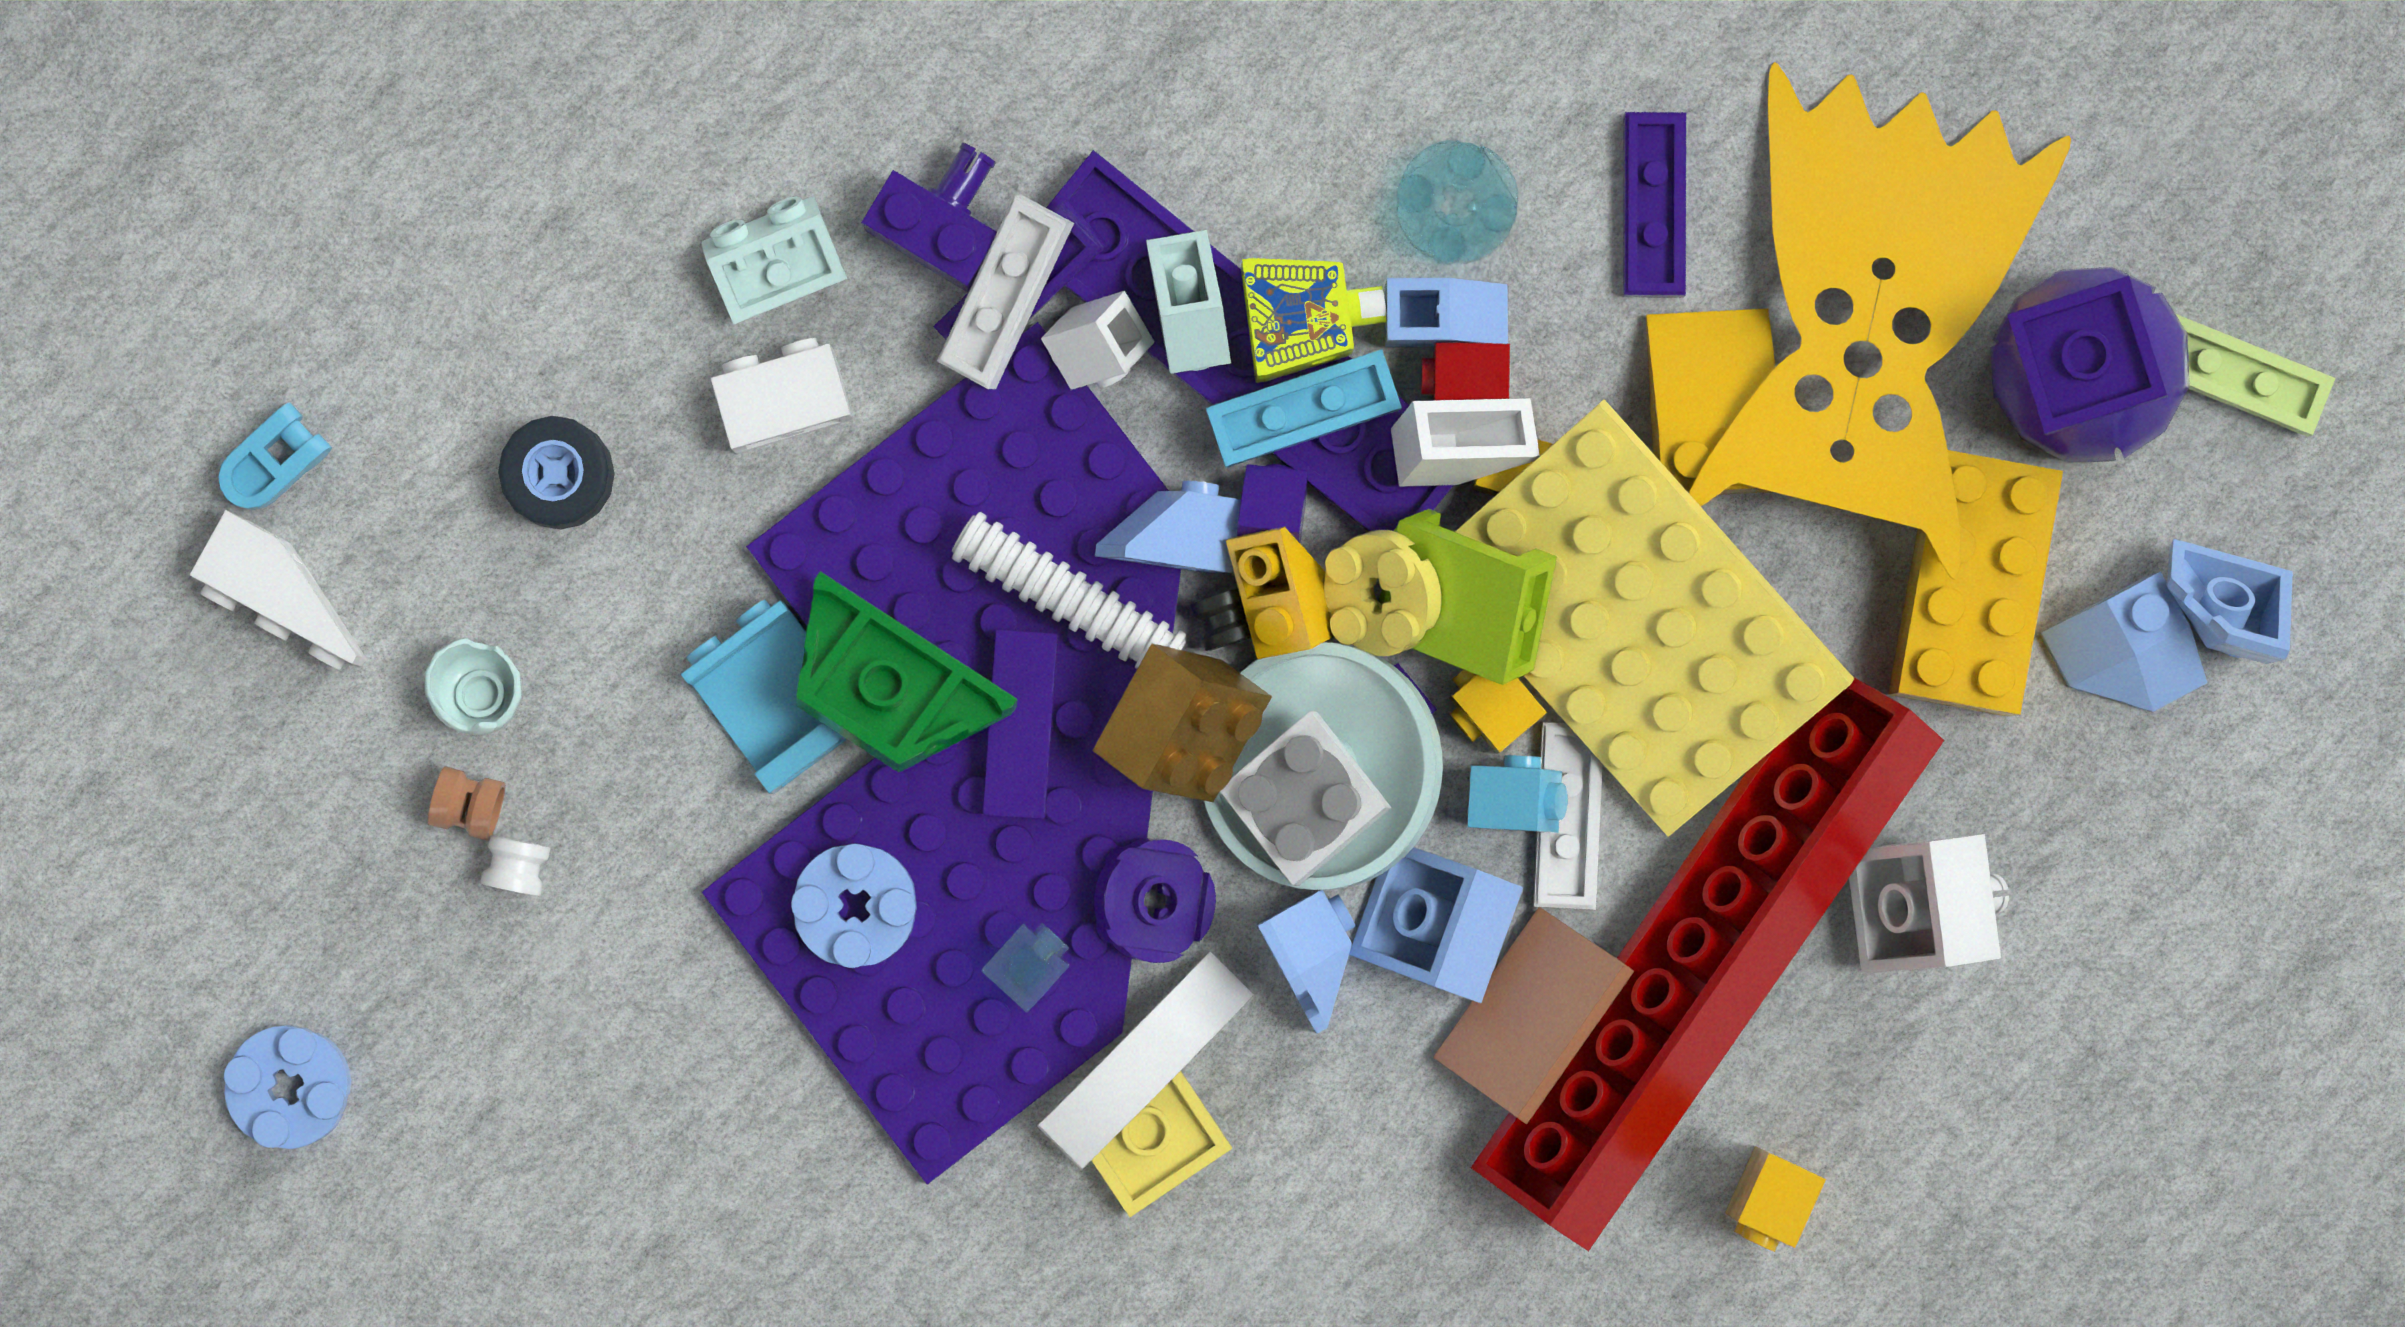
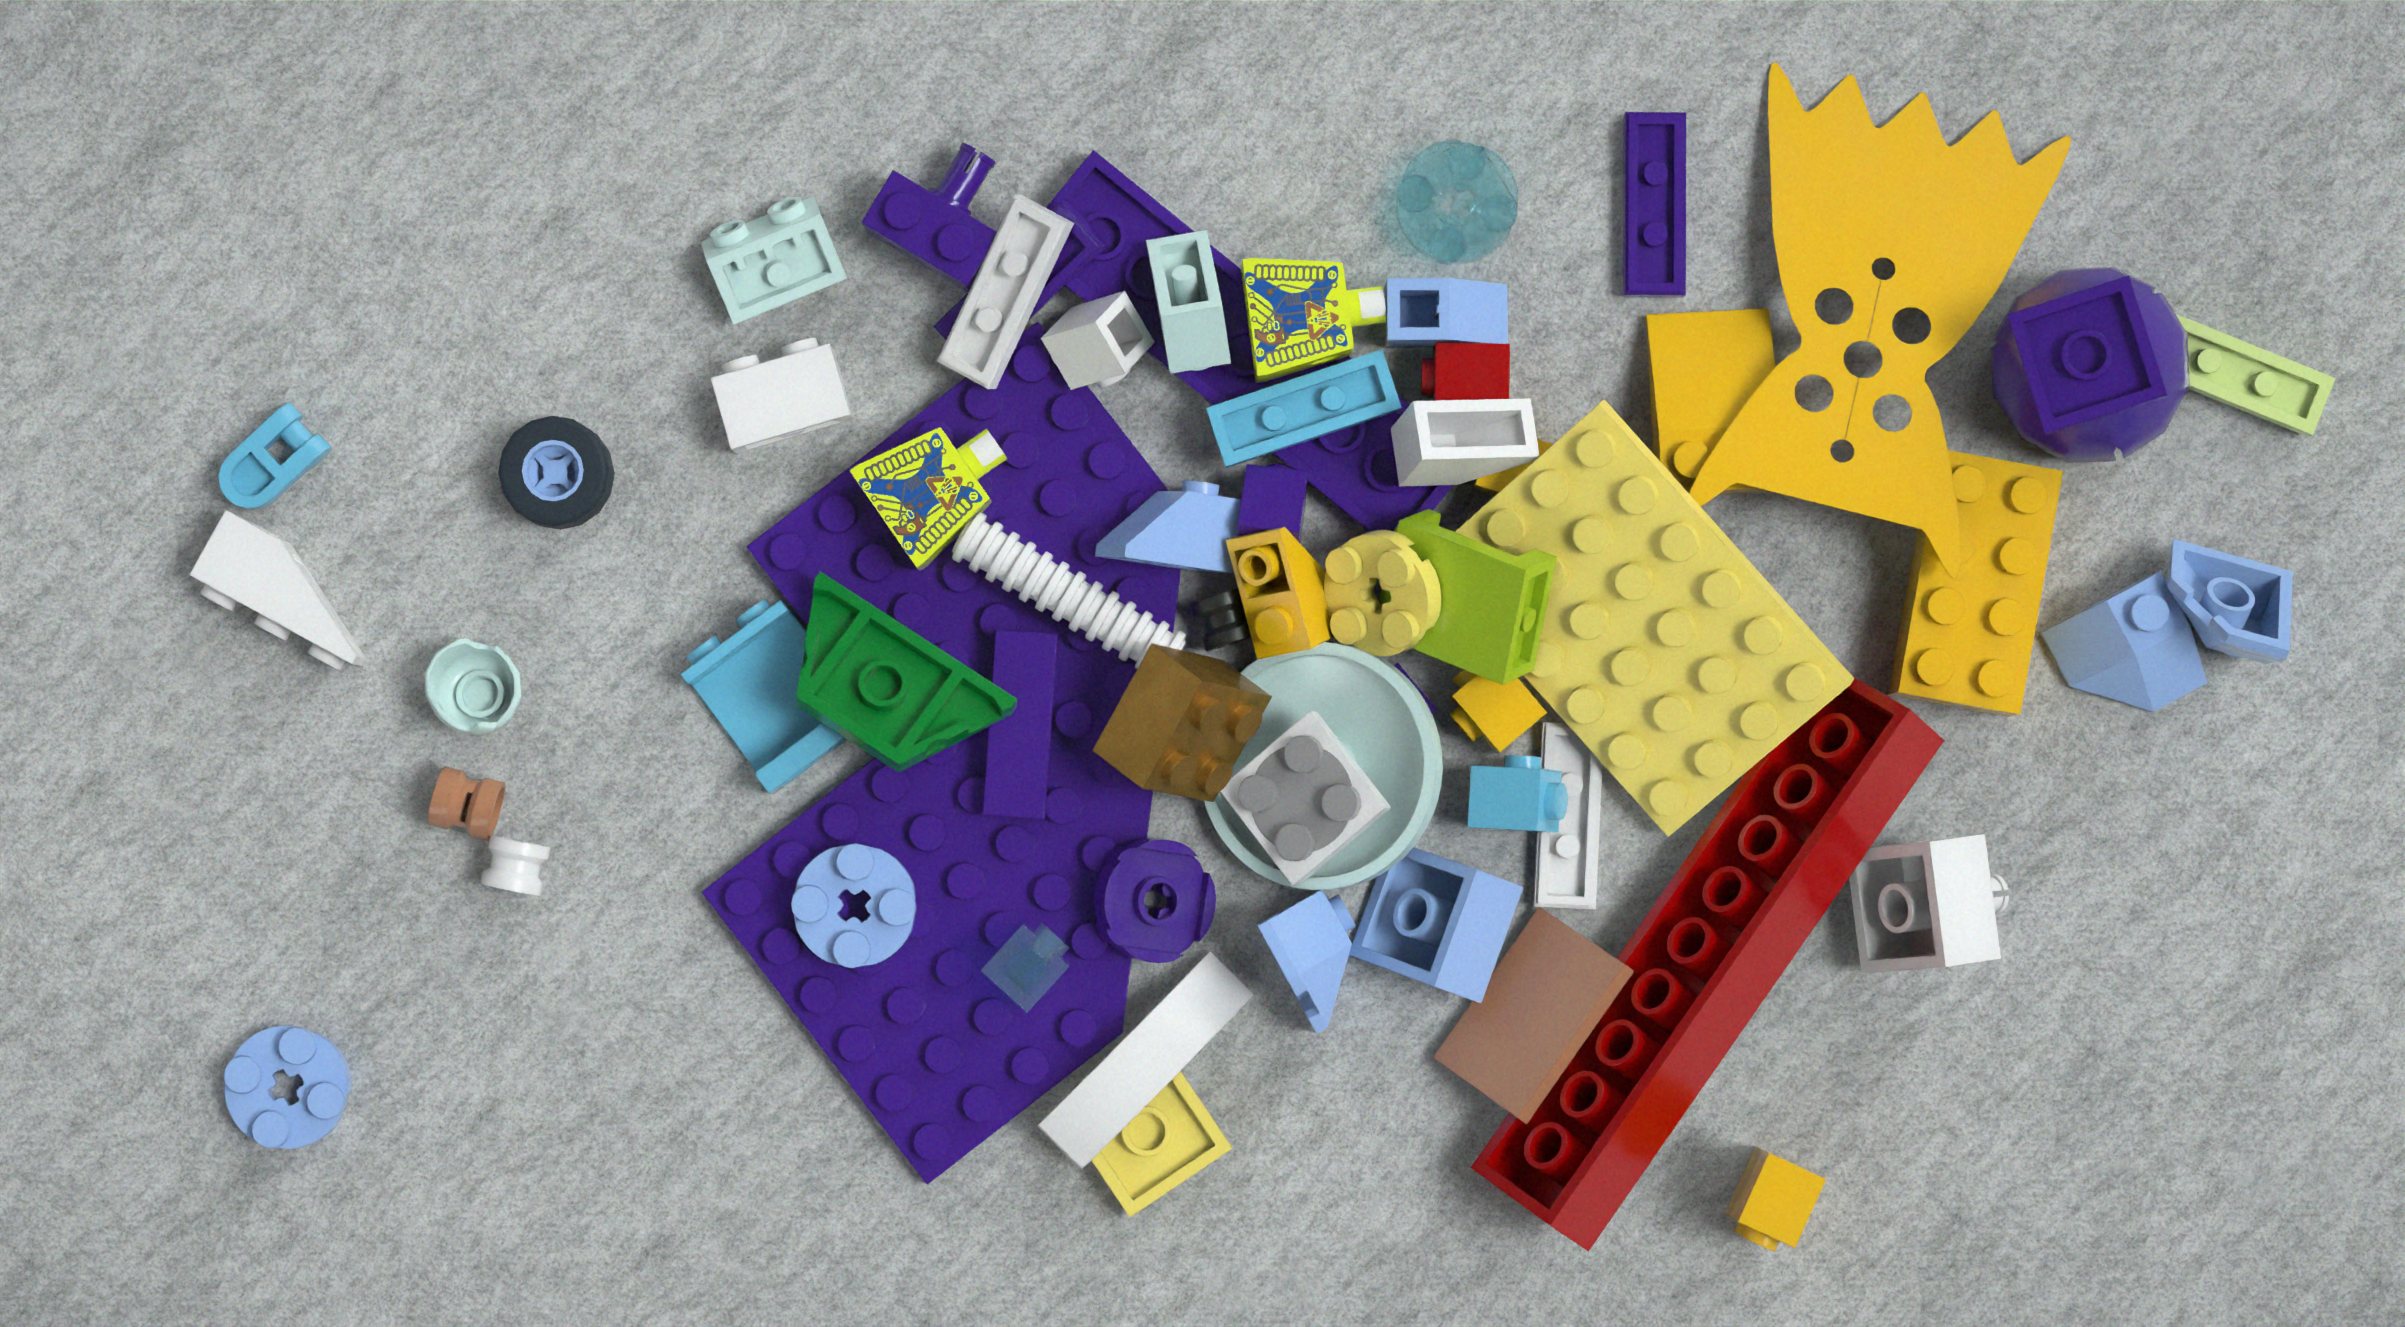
(929, 489): none -> torso

